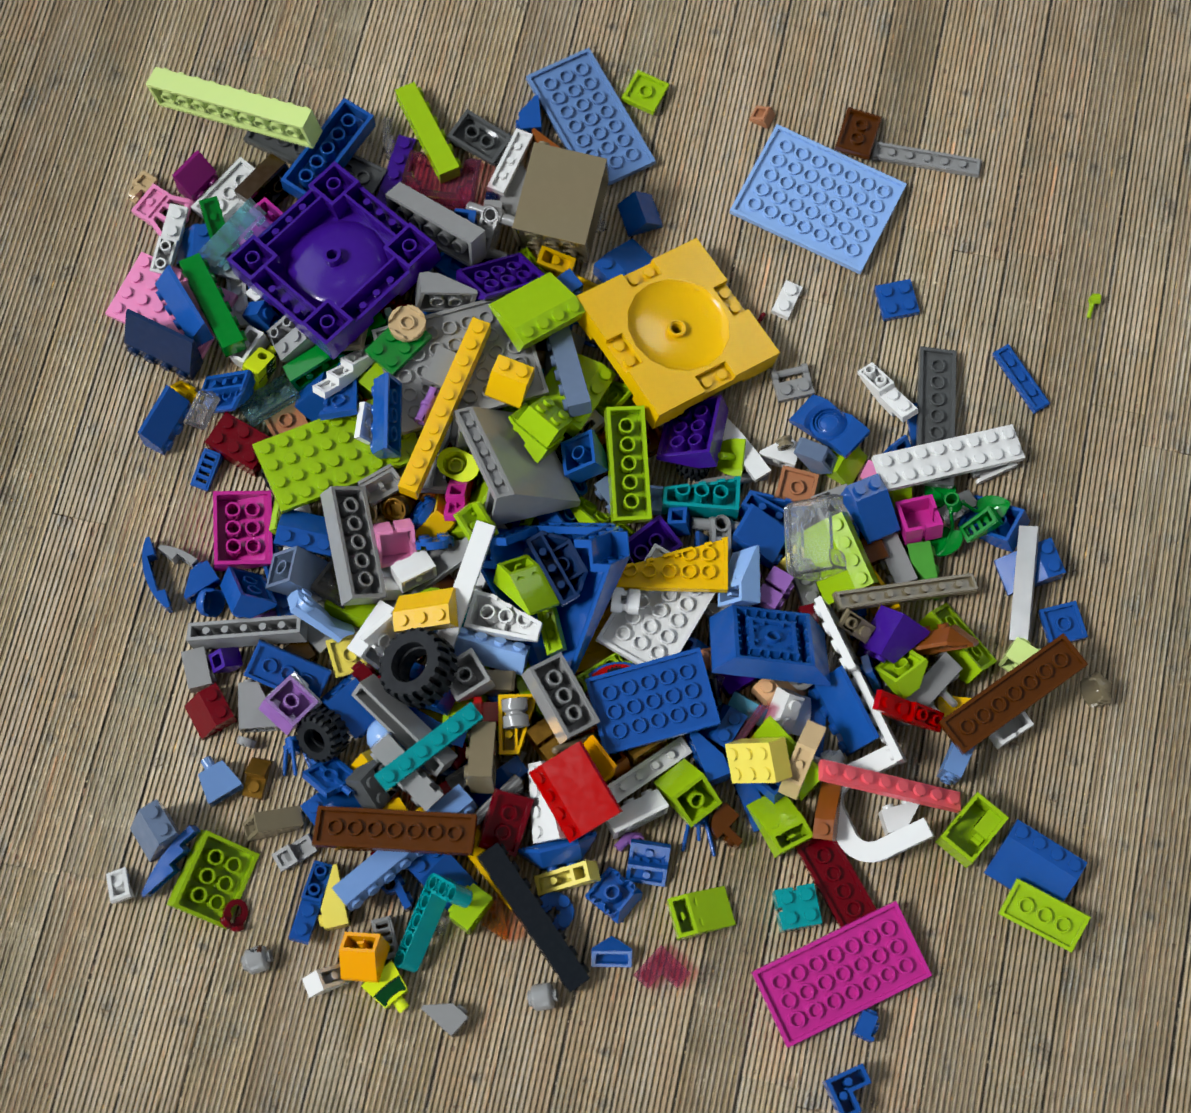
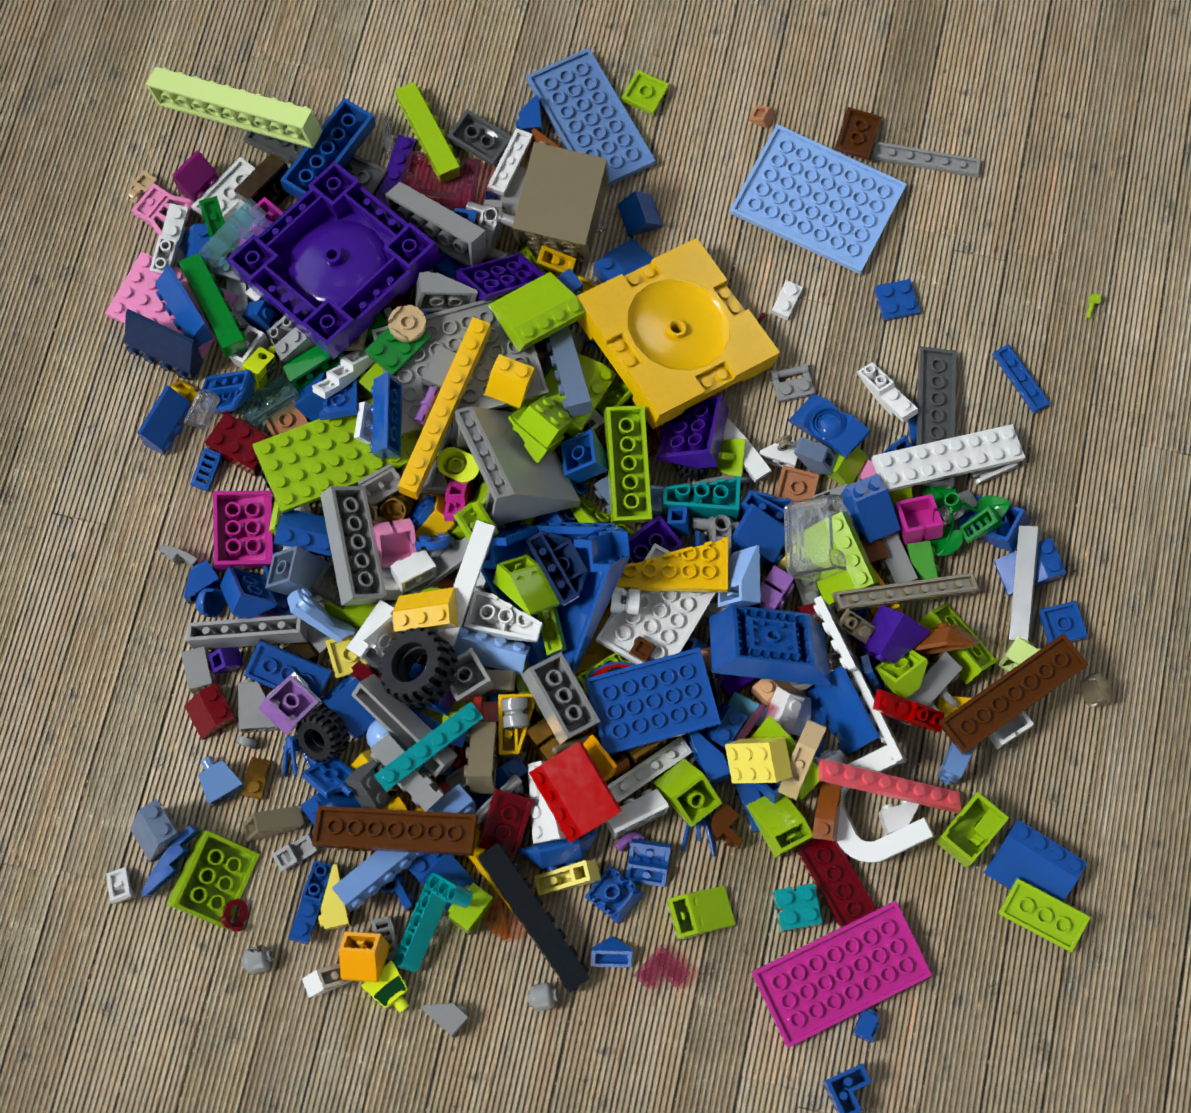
(149, 555): blue slope -> none
(562, 904): blue plate -> none
(642, 649): none -> reddish brown tile

